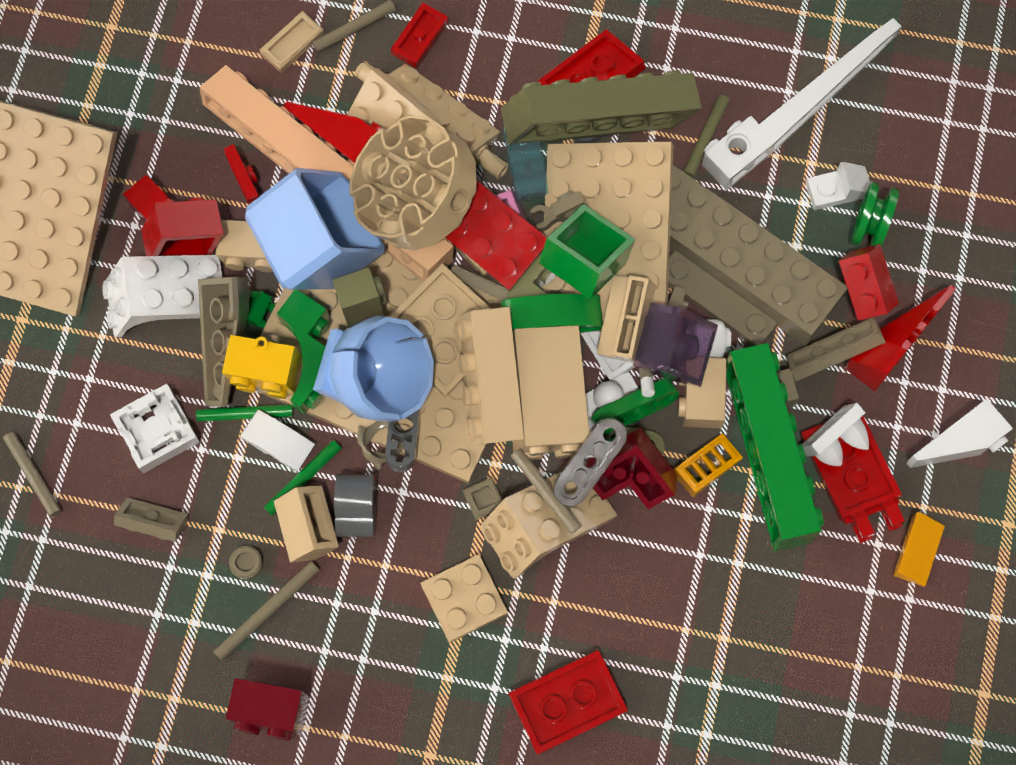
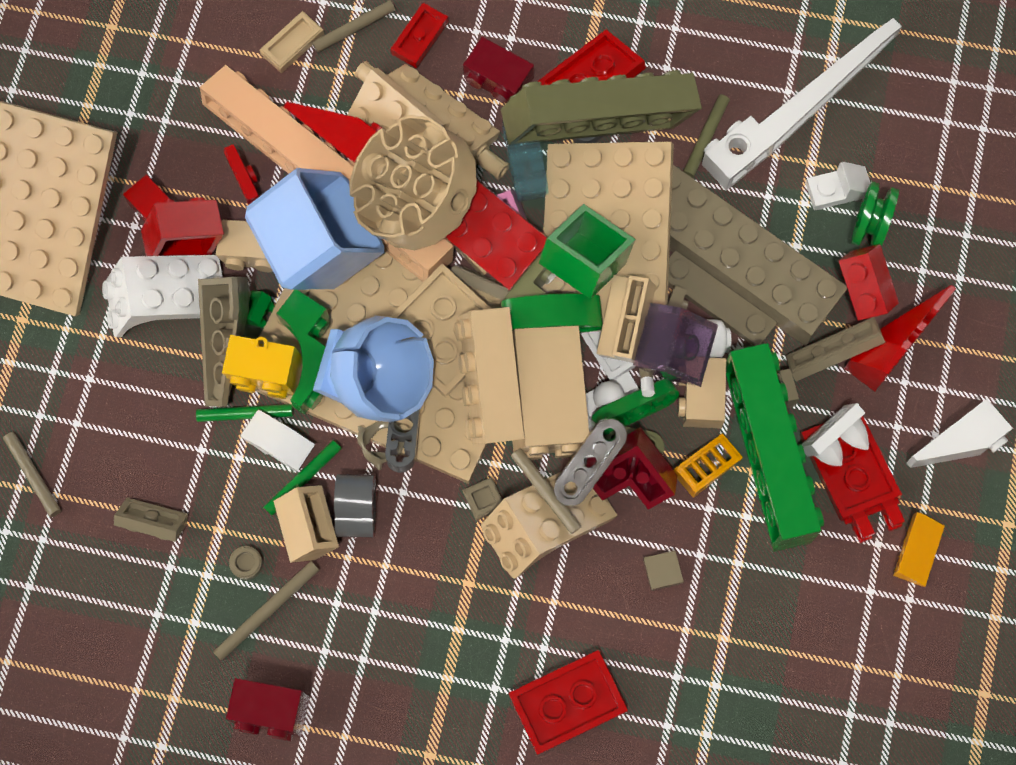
(147, 436): white brick -> none
(360, 296): olive brick -> none
(464, 598): tan plate -> none
(497, 70): none -> dark red brick
(560, 210): dark tan plate -> none
(663, 570): none -> dark tan tile

